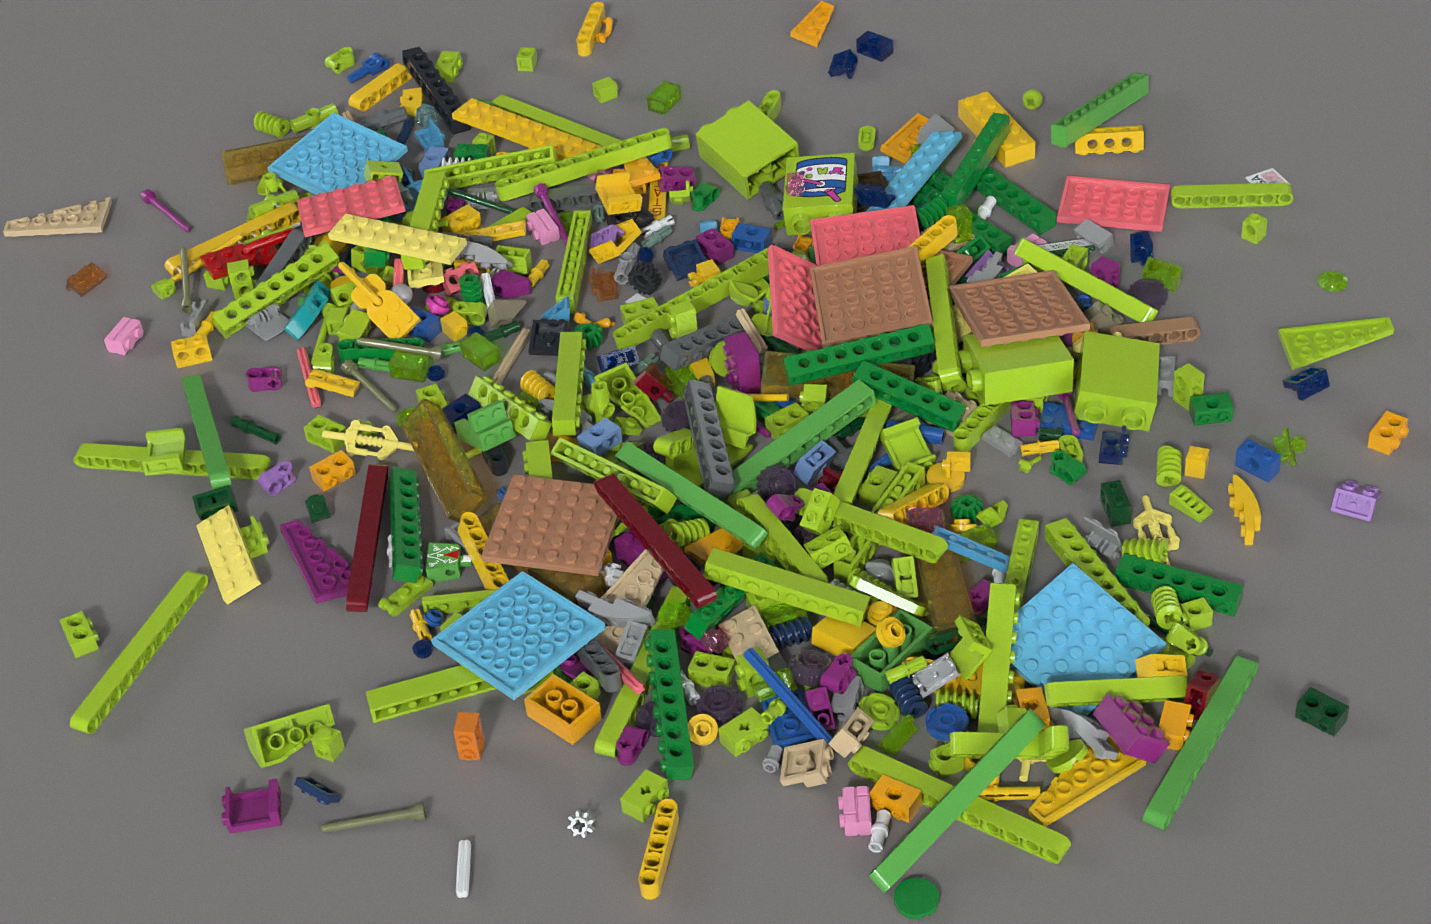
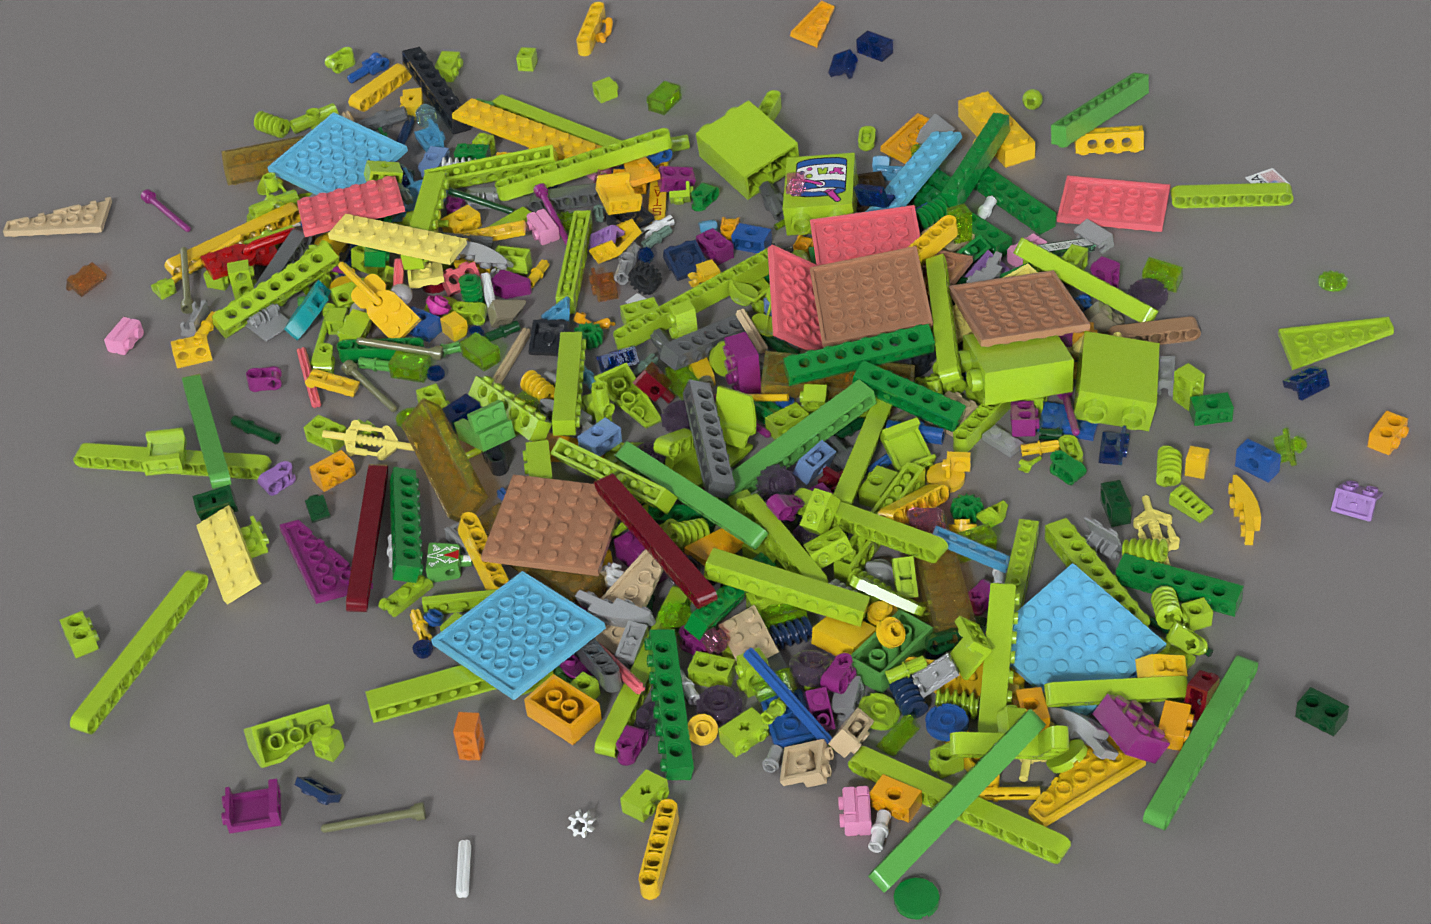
(628, 426): lime bracket -> none
(1140, 247): clear blue bracket -> none
(1254, 228): lime brick -> none

